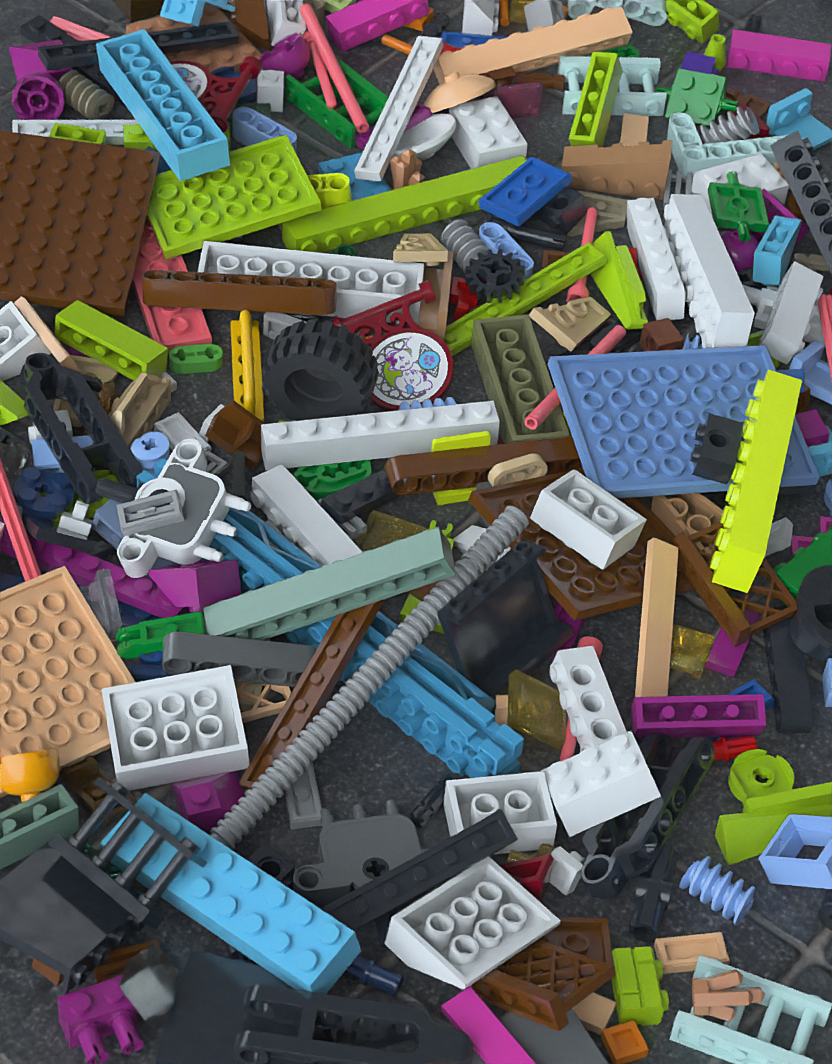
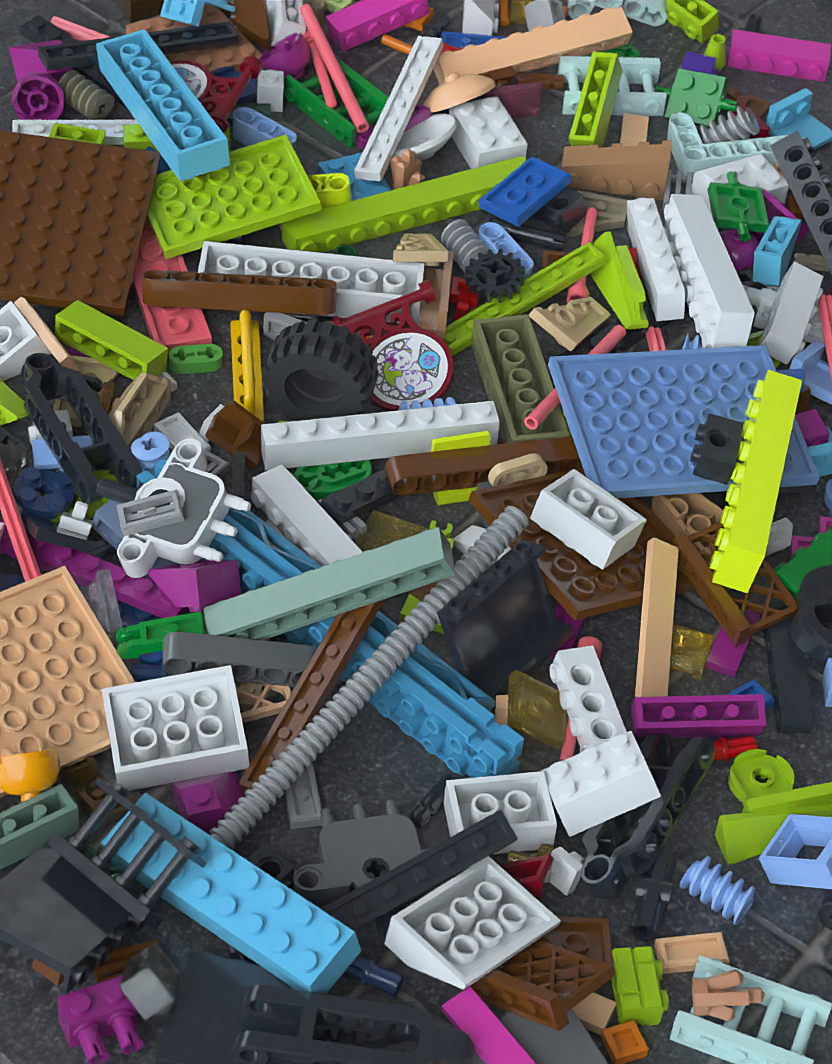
(660, 336): copper brick -> none

